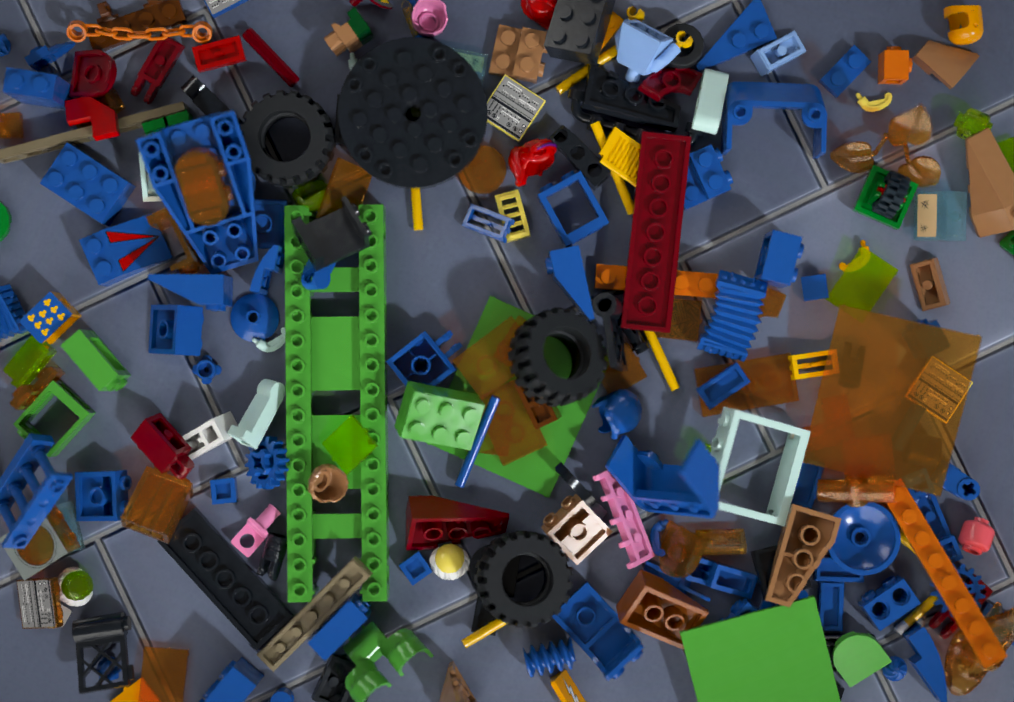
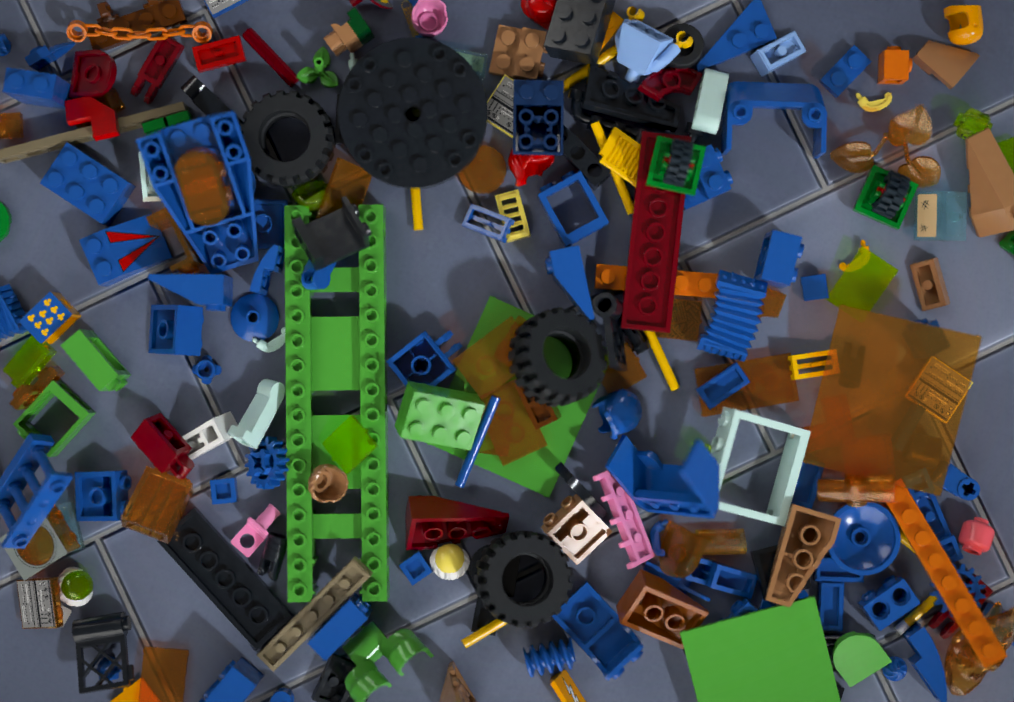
(321, 61): none -> bright green plant
(538, 117): none -> dark blue slope
(675, 165): none -> plate

